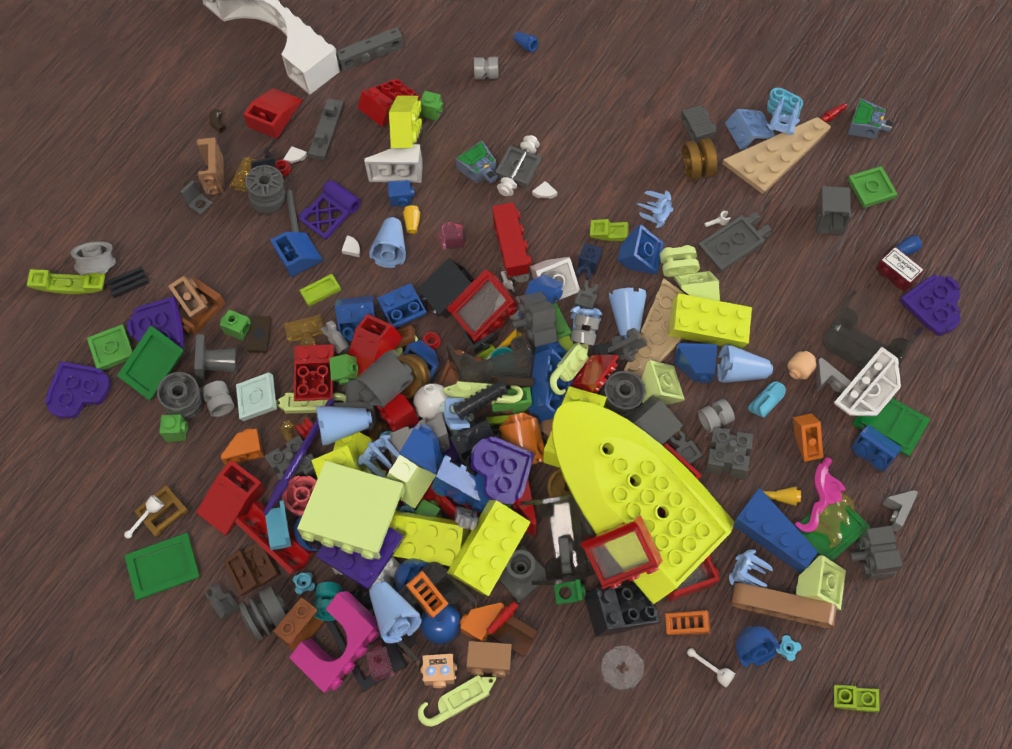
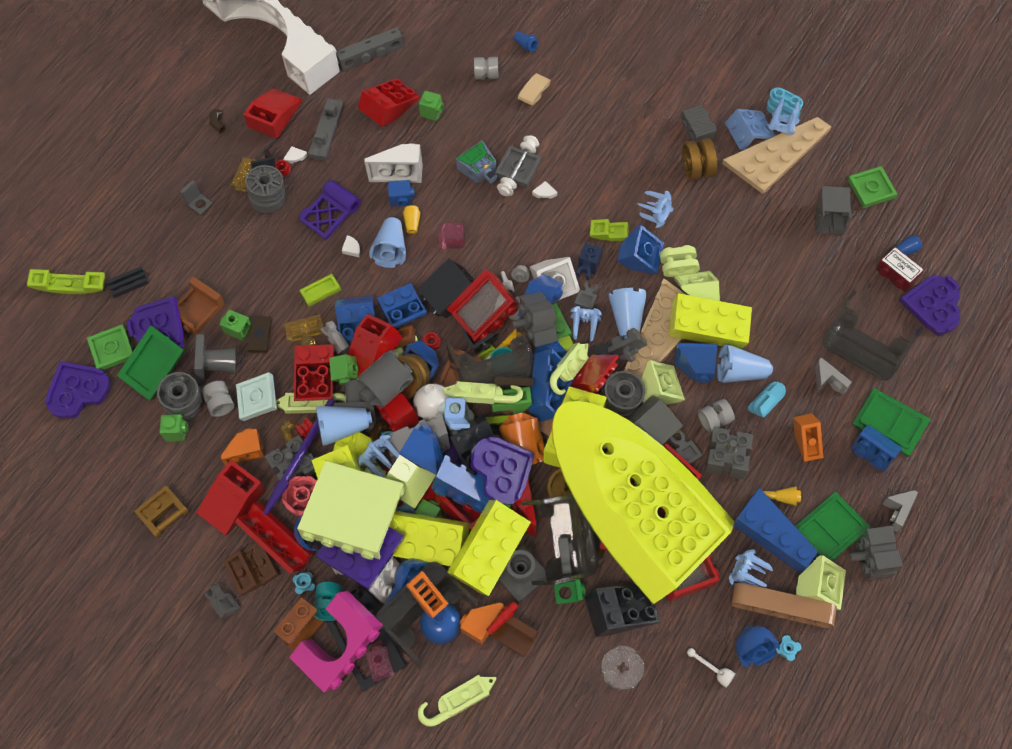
(93, 257): light grey wheel -> none
(153, 505): white hinge -> none
(162, 566): green piece -> none
(186, 294): medium nougat brick -> none
(213, 178): medium nougat panel -> none
(263, 614): dark grey wheel -> none
(278, 528): medium azure panel -> none
(292, 212): dark grey bar -> none
(295, 252): blue slope -> none
(393, 613): light blue cone -> none
(405, 121): neon yellow brick -> none
(438, 670): light nougat head -> none
(466, 518): light grey plate -> none
(480, 399): black piece -> none
(489, 658): medium nougat brick -> none
(510, 239): red wedge -> none
(532, 90): none -> tan slope
(585, 336): light grey wheel -> none
(622, 553): window -> none
(687, 615): orange slope -> none
(721, 220): white hand -> none
(734, 241): dark grey tile -> none
(802, 365): light nougat head -> none
(830, 509): piece -> none
(831, 114): red animal -> none
(856, 698): lime slope -> none
(869, 120): torso -> none
(872, 386): white wedge -> none

